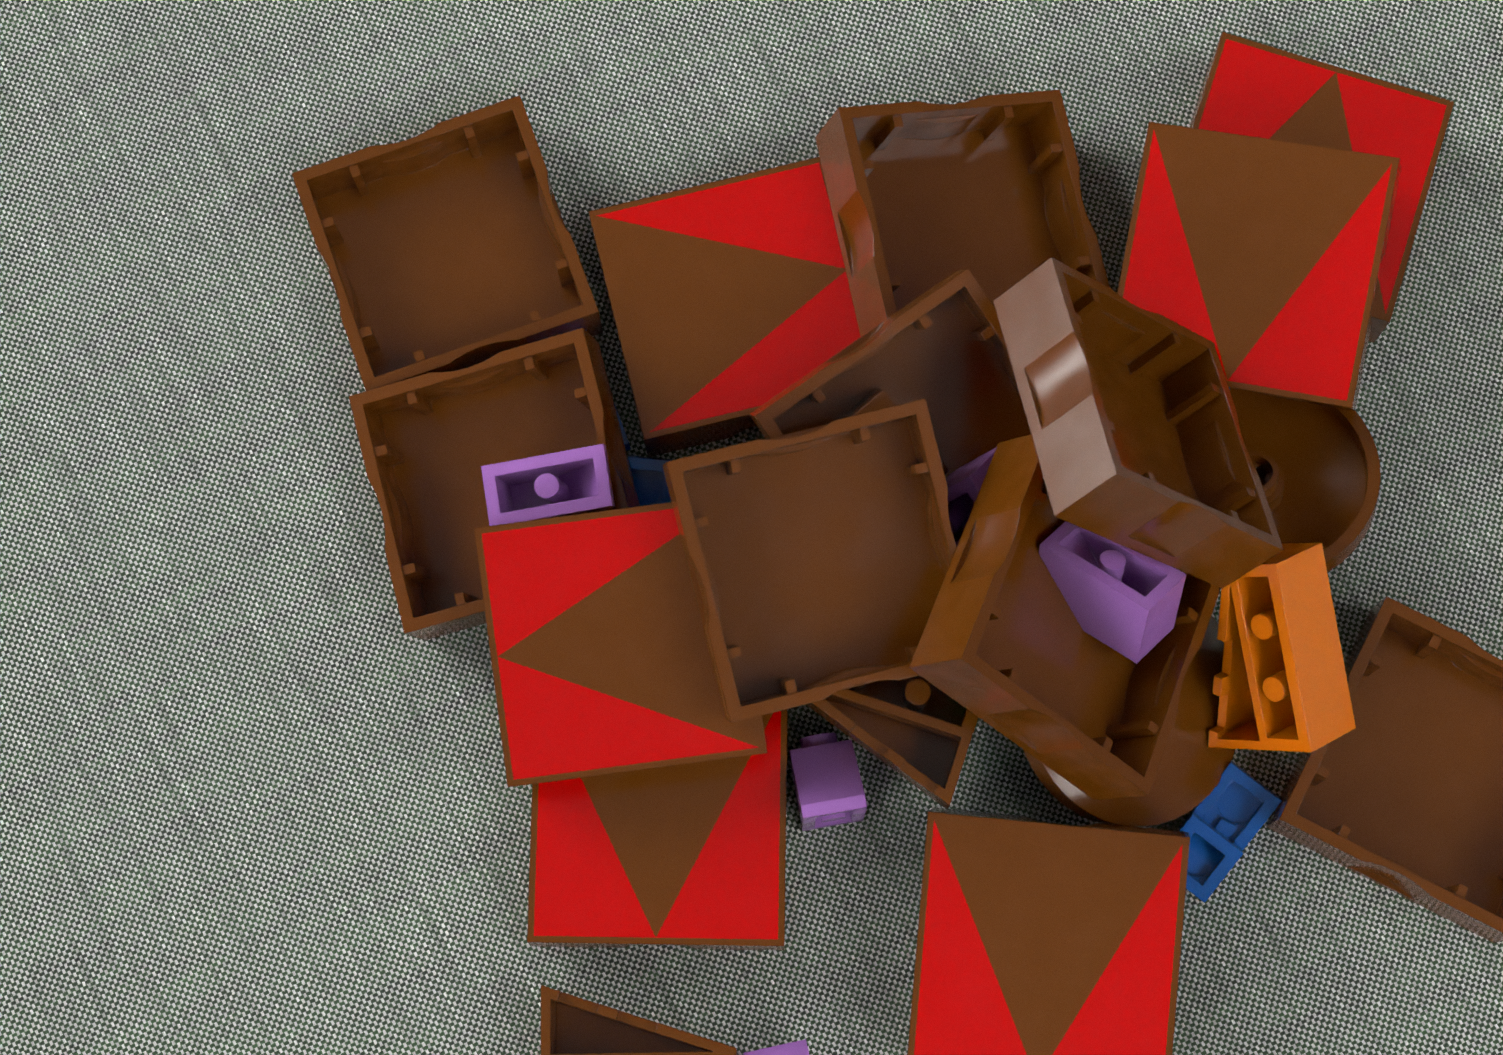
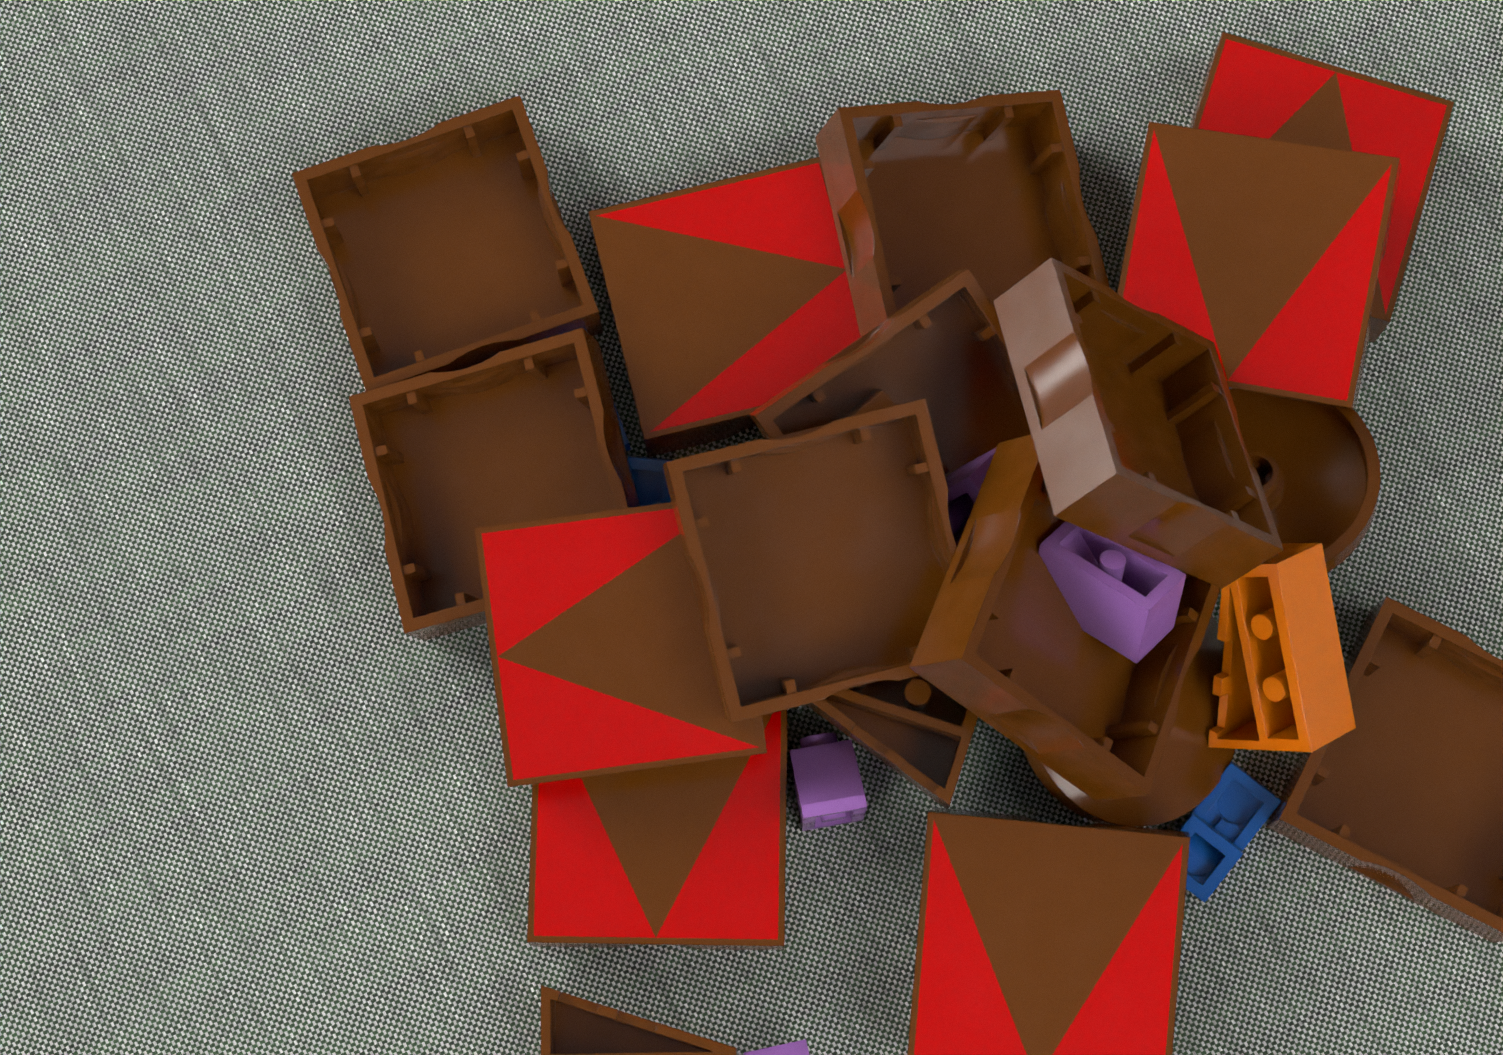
(548, 486): medium lavender slope -> none

